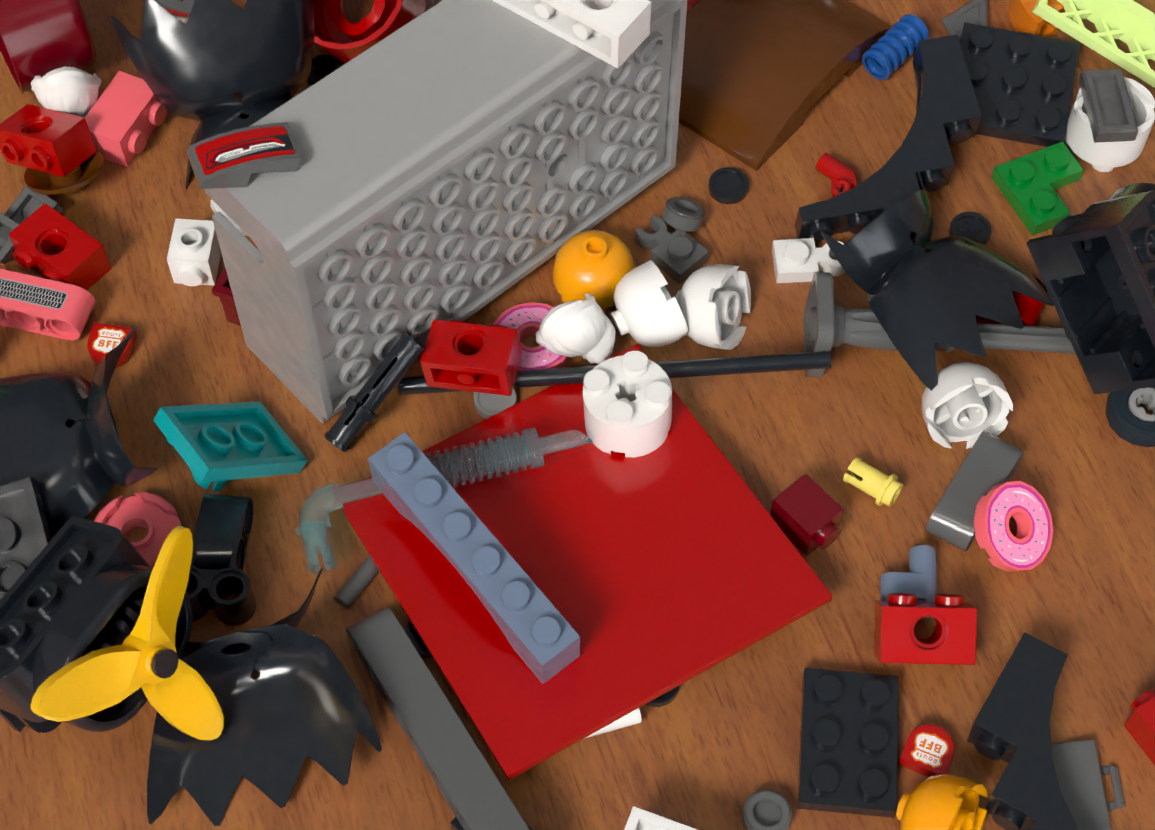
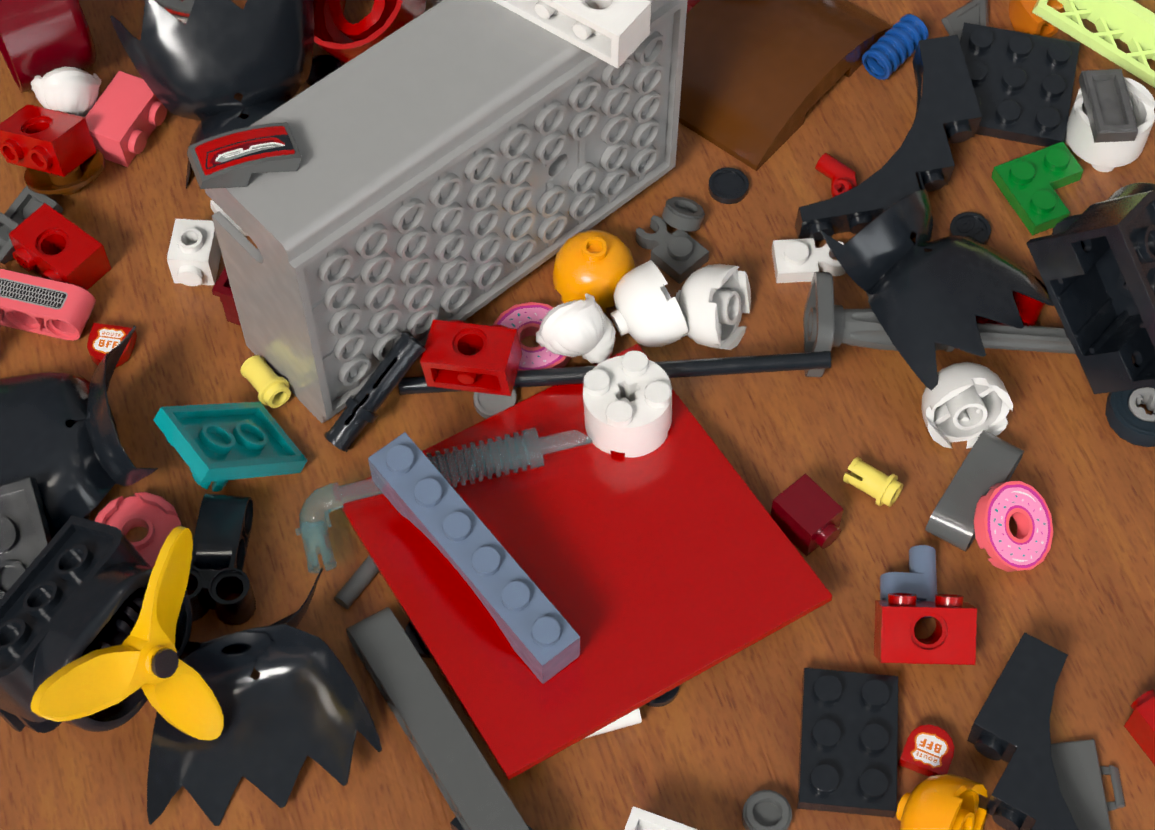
(272, 389): none -> light yellow pin

